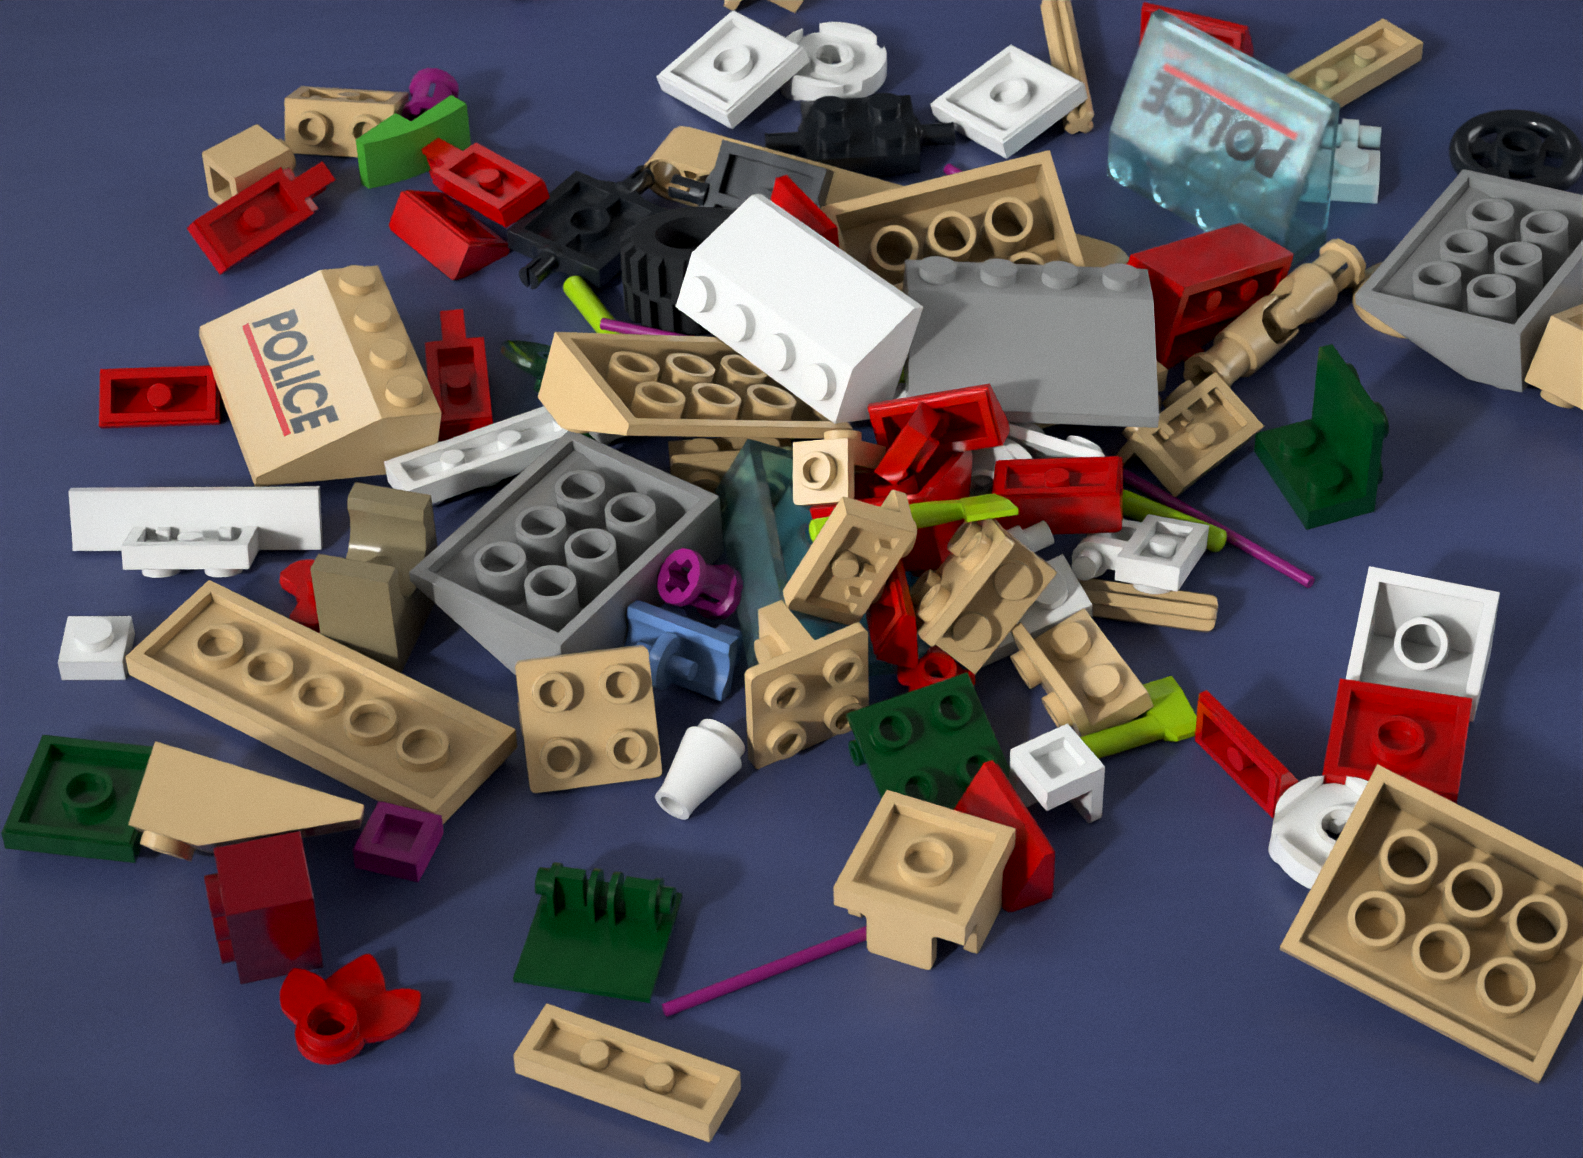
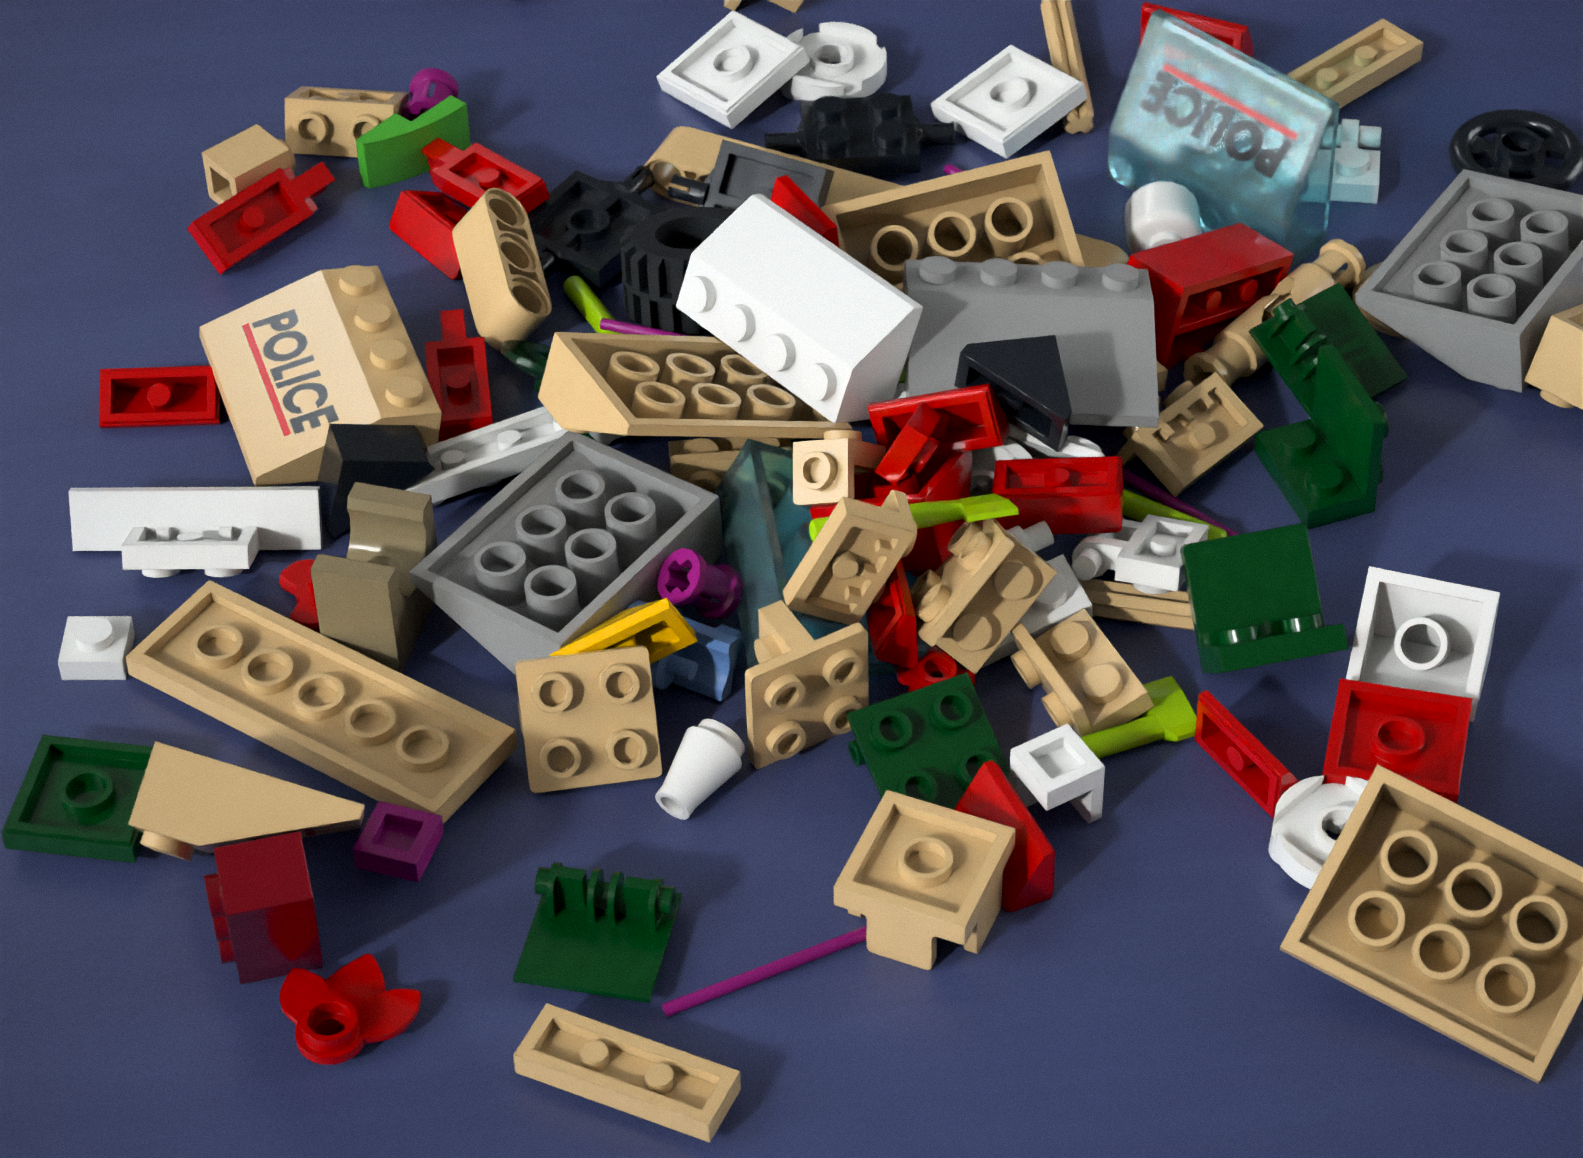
(369, 455): none -> black slope
(501, 269): none -> tan beam
(653, 624): none -> yellow slope
(1026, 382): none -> black slope
(1160, 215): none -> white head
(1256, 600): none -> dark green bracket
(1327, 318): none -> dark green hinge

